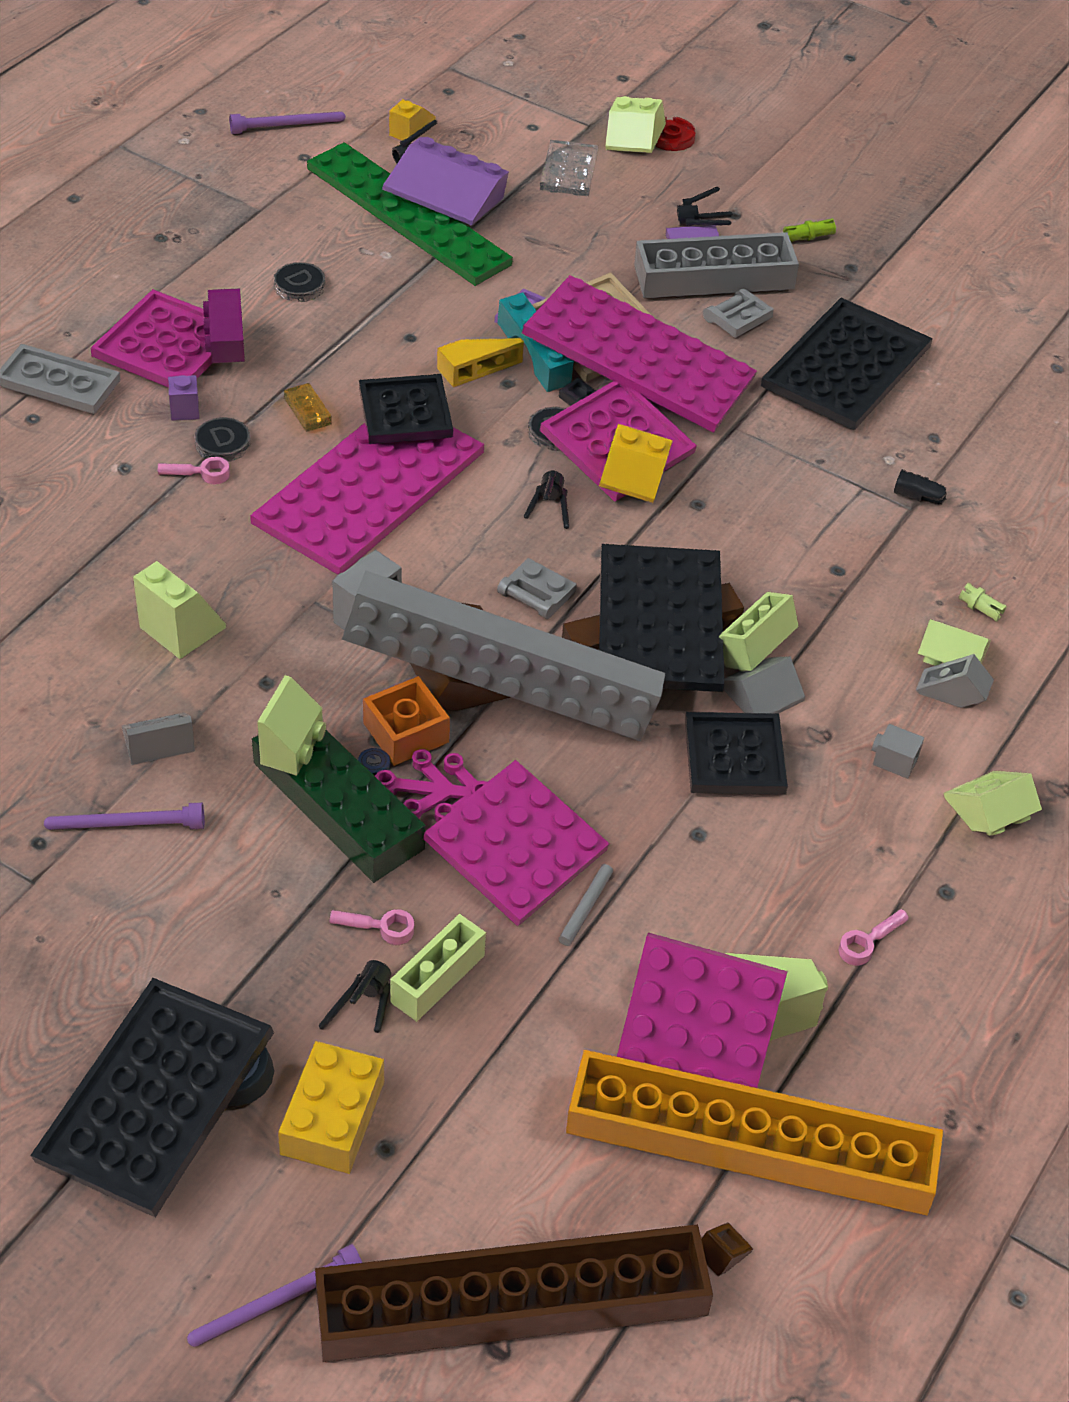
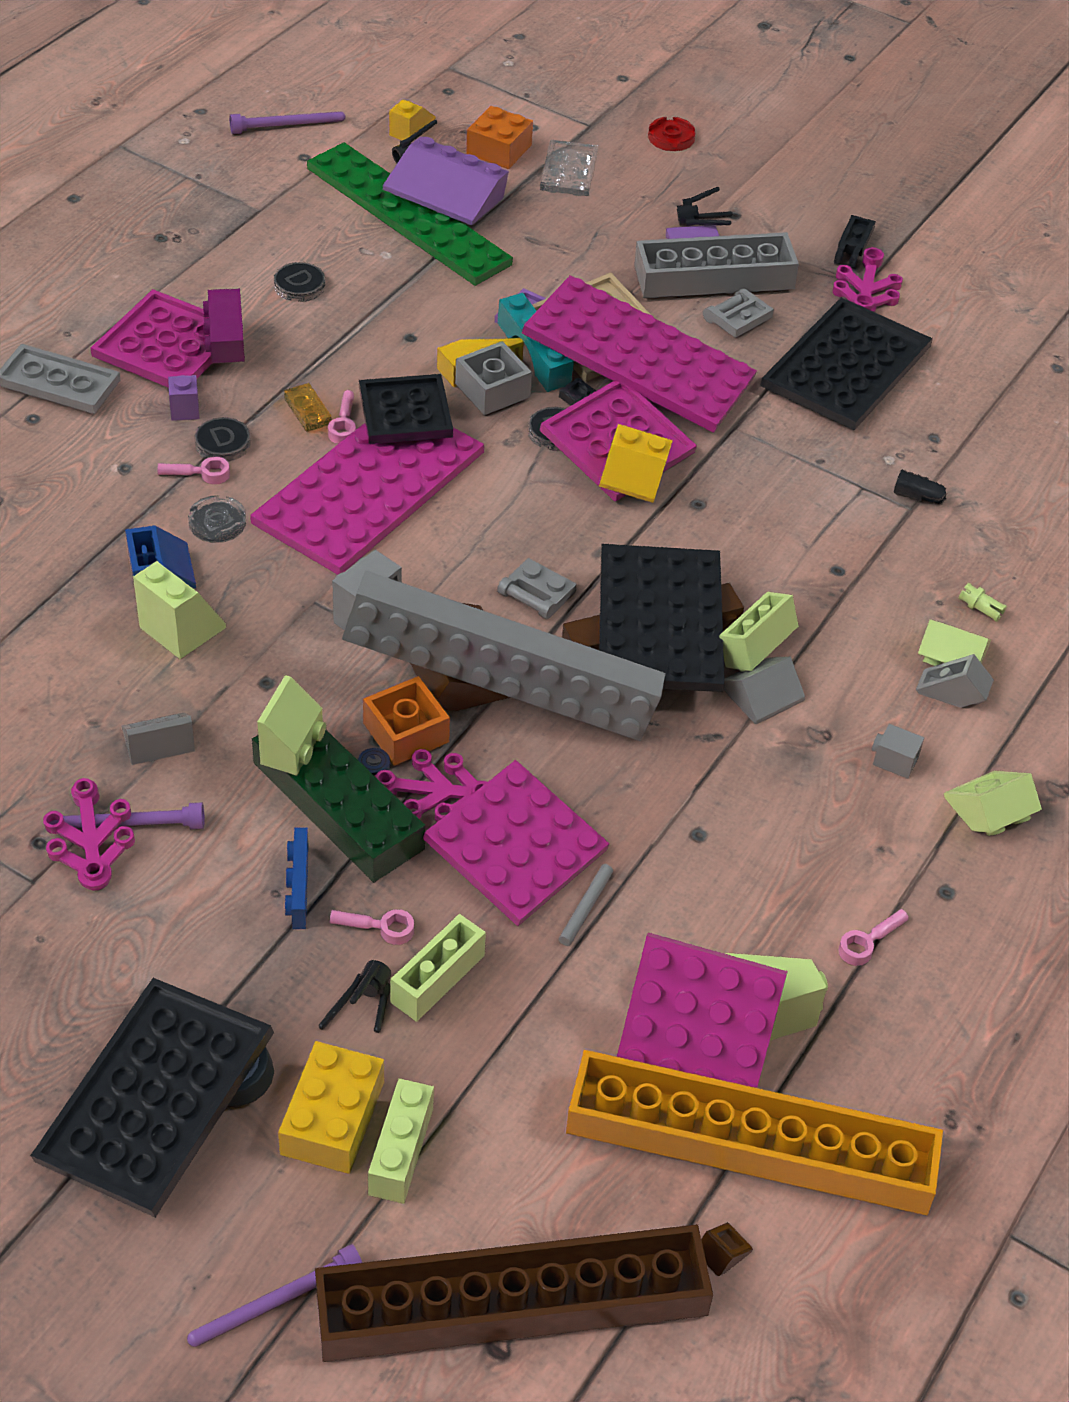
(90, 838): none -> dark pink plant
(154, 544): none -> blue slope
(217, 519): none -> clear tile
(297, 878): none -> blue plate
(343, 422): none -> bright pink piece
(400, 1141): none -> yellowish green brick
(493, 377): none -> light grey brick
(499, 137): none -> orange brick
(551, 489): black plant -> none
(635, 124): yellowish green slope -> none
(735, 753): black plate -> none
(810, 230): lime pin -> none
(854, 239): none -> black hinge
(872, 261): none -> dark pink plant

